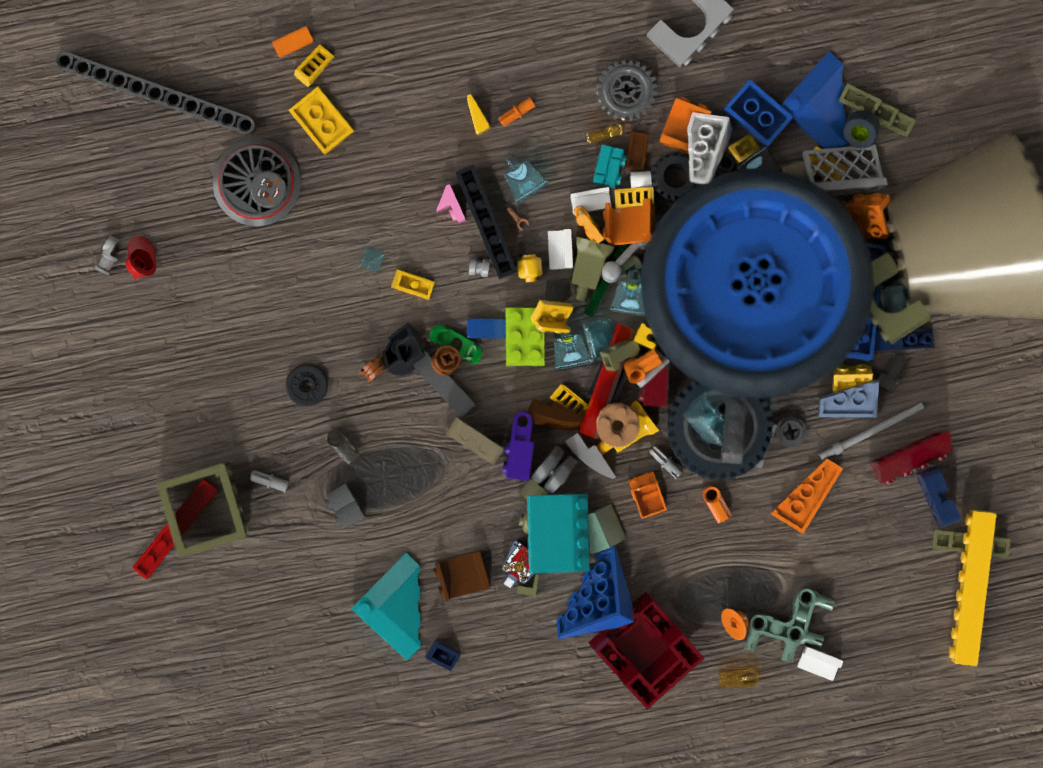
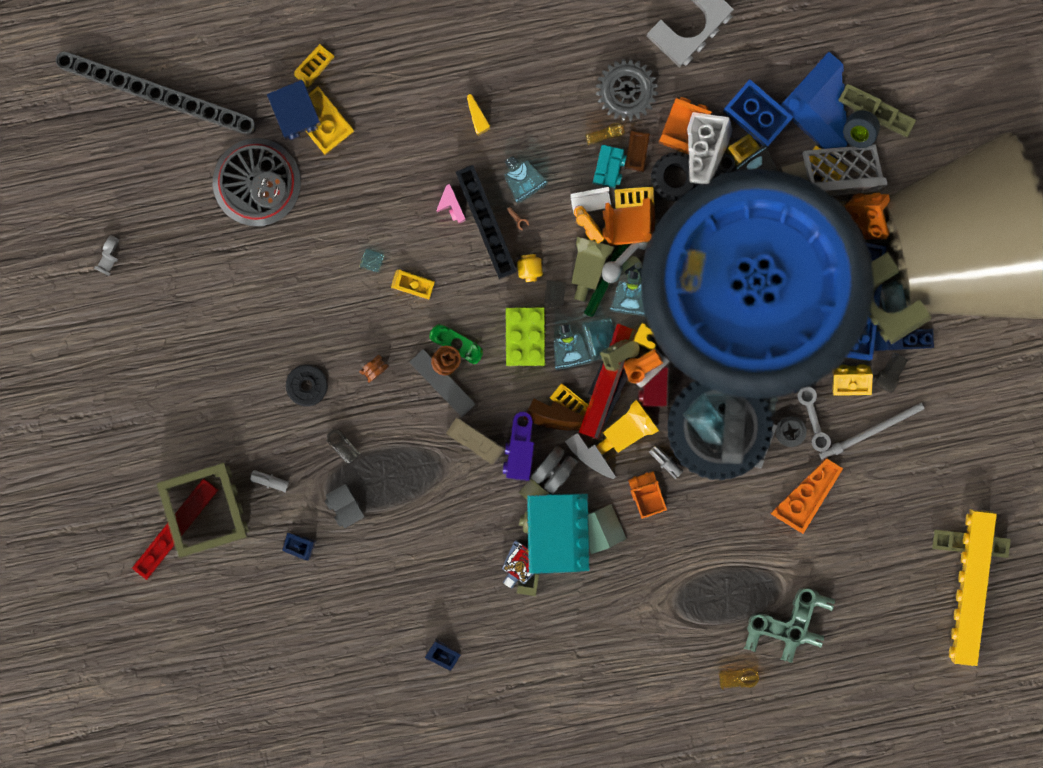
(140, 257): red piece -> none
(292, 41): orange slope -> none
(294, 110): none -> dark blue brick
(299, 546): none -> dark blue slope
(393, 607): teal slope -> none
(403, 350): black brick -> none
(461, 575): reddish brown panel -> none
(478, 266): light grey wheel -> none
(486, 328): blue slope -> none
(516, 112): orange axle -> none
(552, 316): yellow bracket -> none
(560, 249): white panel -> none
(601, 601): blue slope -> none
(620, 437): medium nougat wheel -> none
(640, 179): white piece -> none
(647, 653): dark red slope -> none
(694, 268): none -> clear yellow piece
(716, 505): orange piece -> none
(735, 623): orange piece -> none
(807, 397): none -> light grey piece
(819, 663): white panel -> none
(851, 402): sand blue wing -> none
(912, 456): dark red slope -> none
(933, 488): dark blue axle -> none

